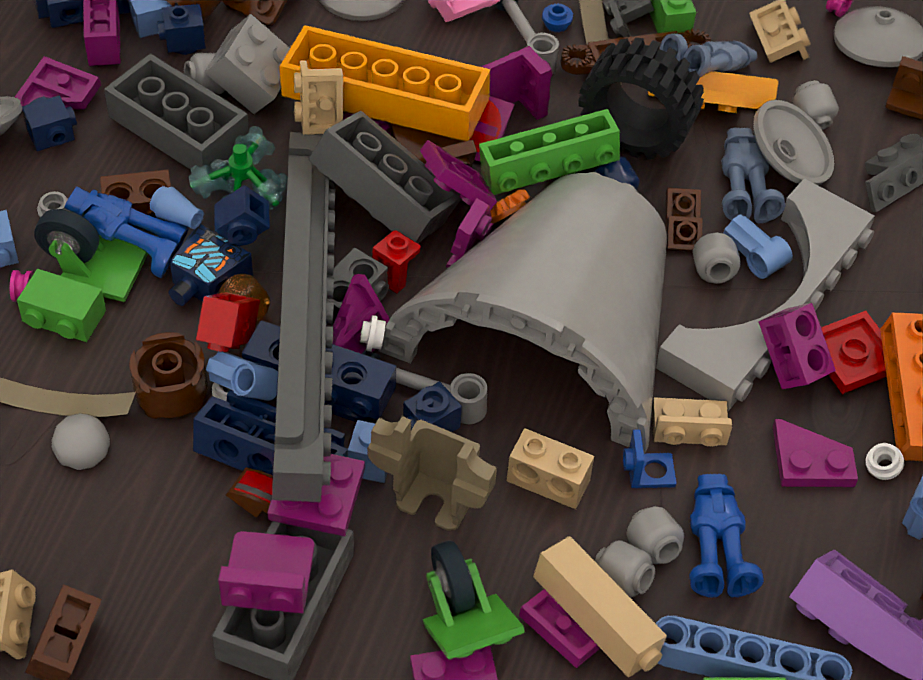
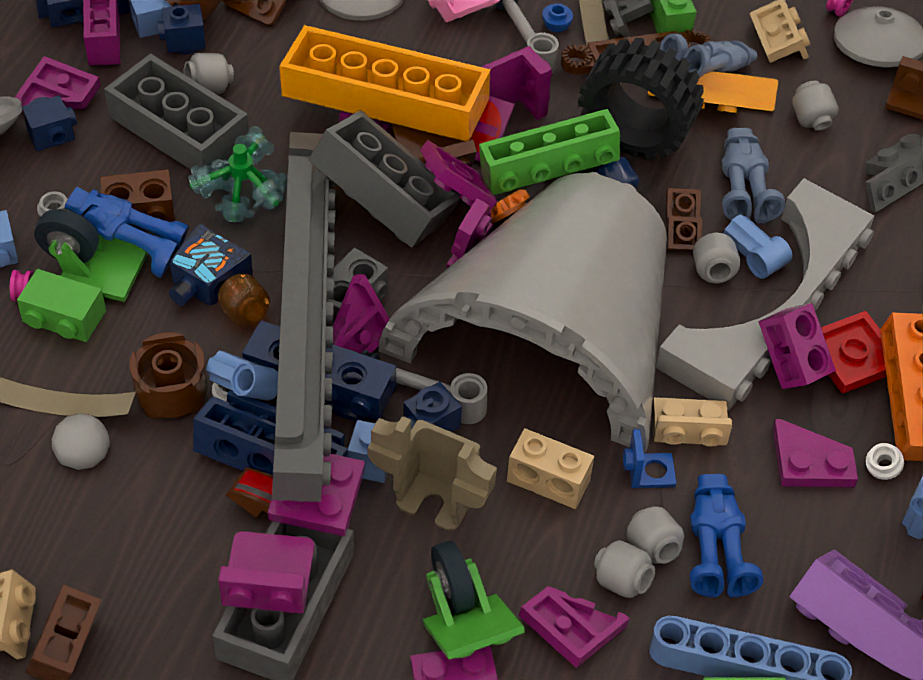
(174, 207): medium blue cone -> none
(227, 321): red brick -> none
(241, 216): dark blue brick -> none
(249, 64): light grey brick -> none
(319, 98): tan bracket -> none
(373, 333): white plate -> none
(395, 253): red bracket -> none
(600, 607): tan brick -> none
(793, 143): light grey dish -> none

